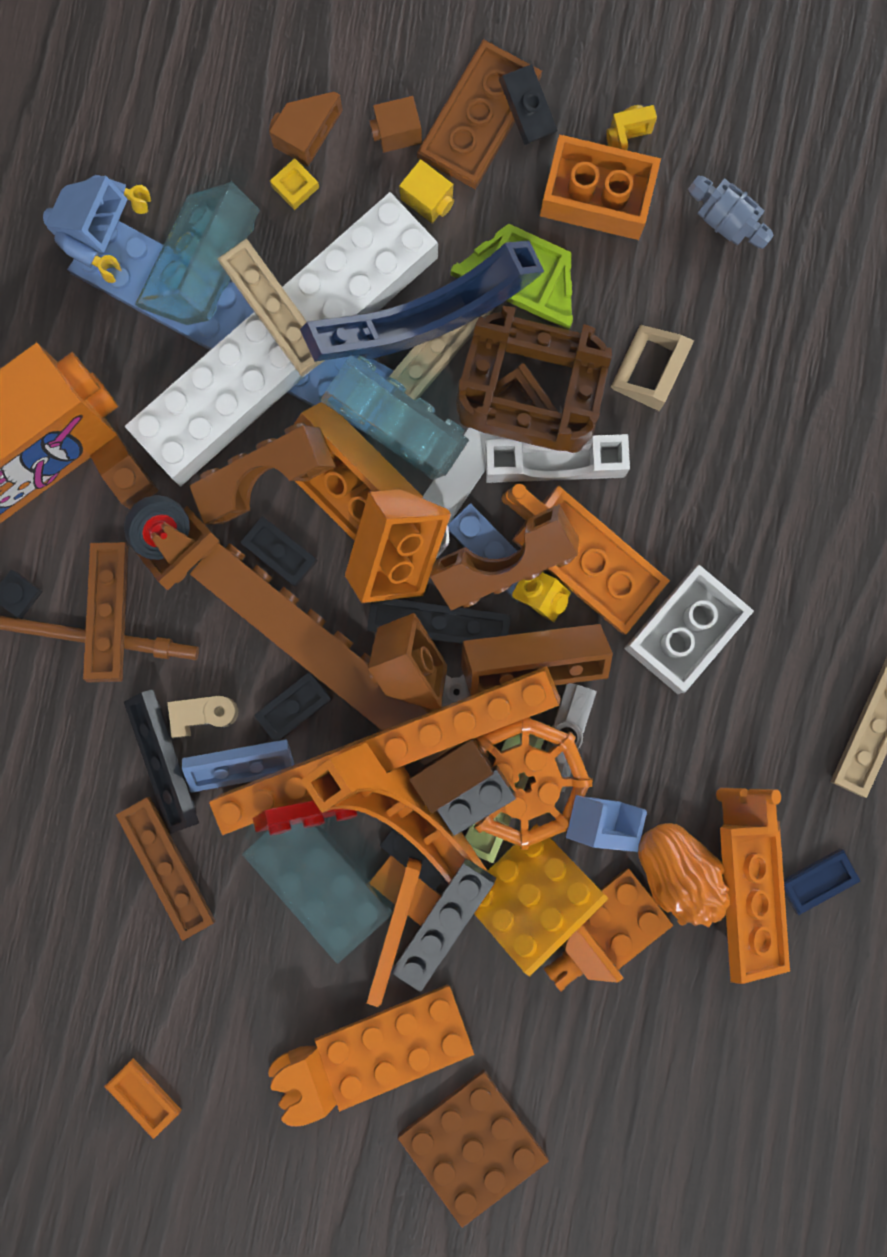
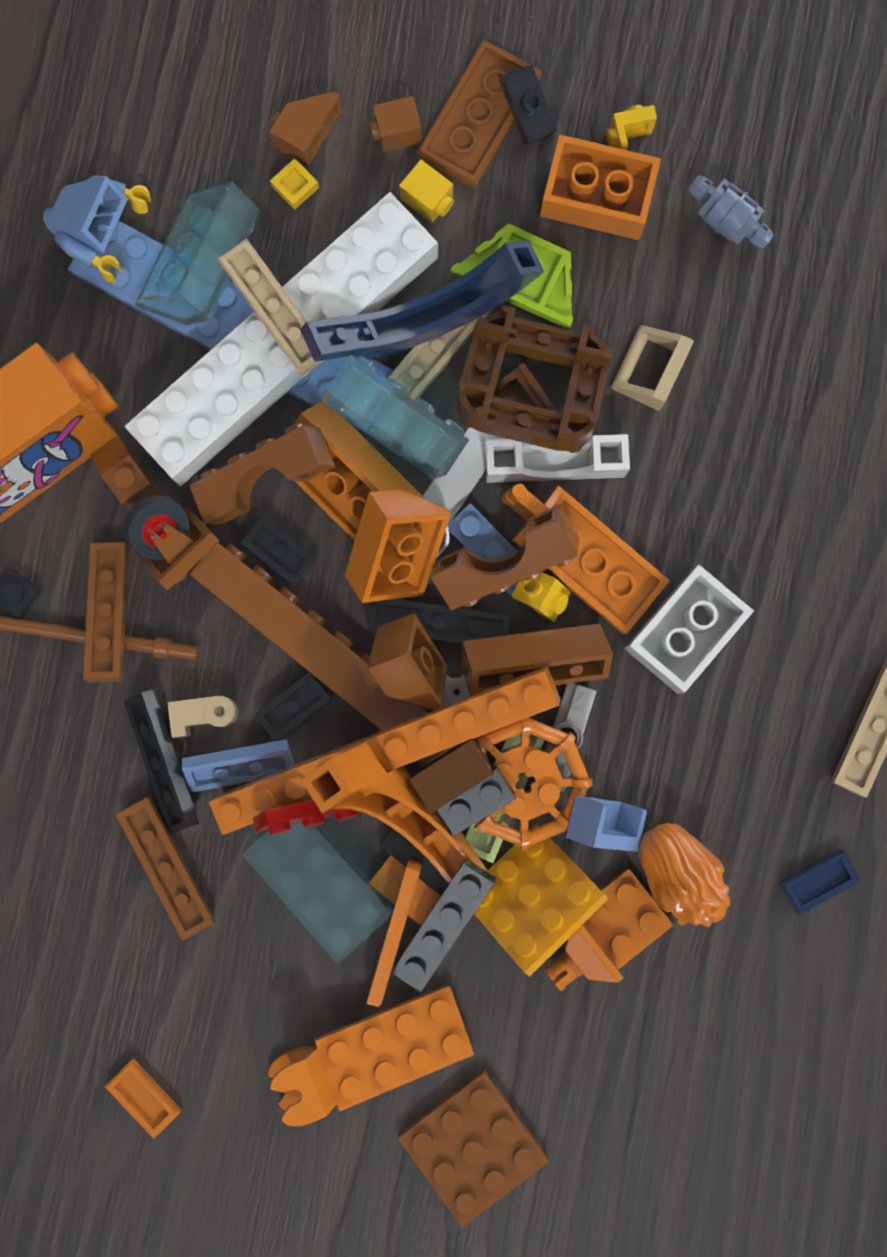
(755, 883): orange hinge -> none

